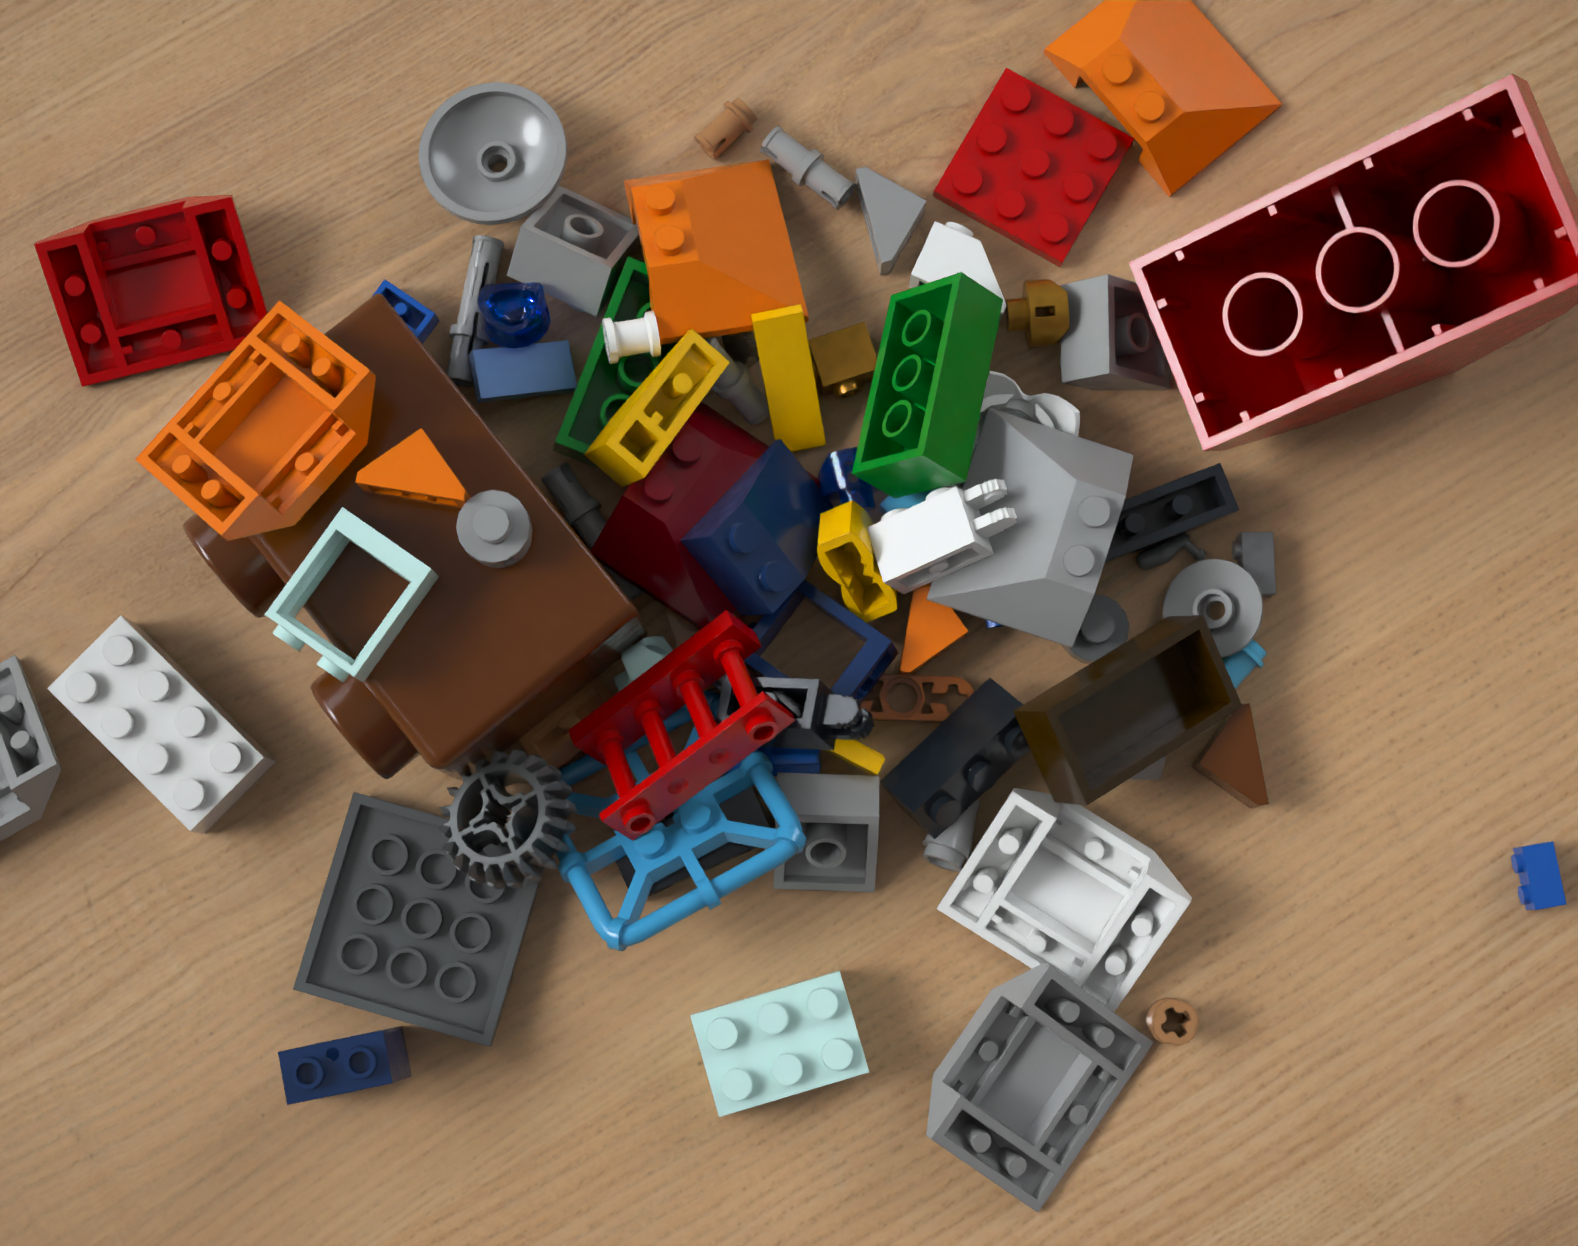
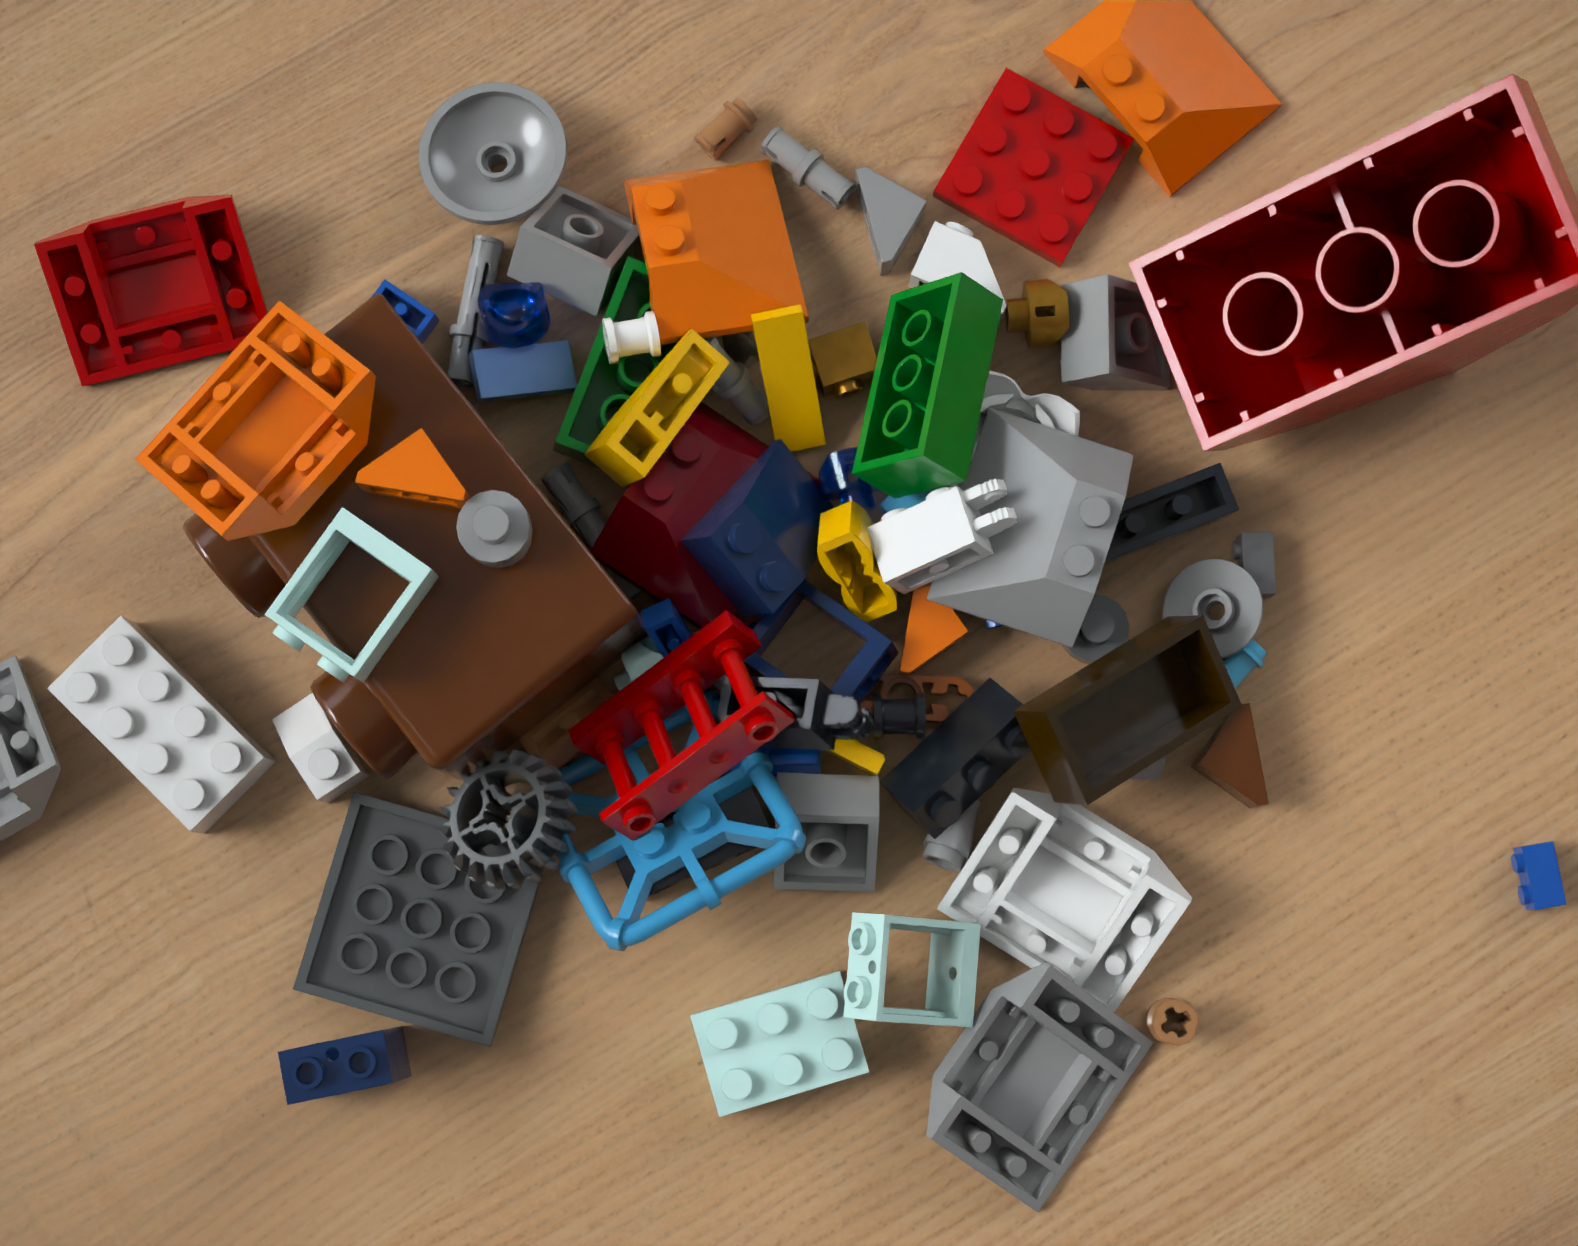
(319, 750): none -> white slope
(665, 626): none -> blue piece
(899, 716): none -> black bush
(948, 998): none -> light aqua window
(1166, 551): dark grey piece -> none

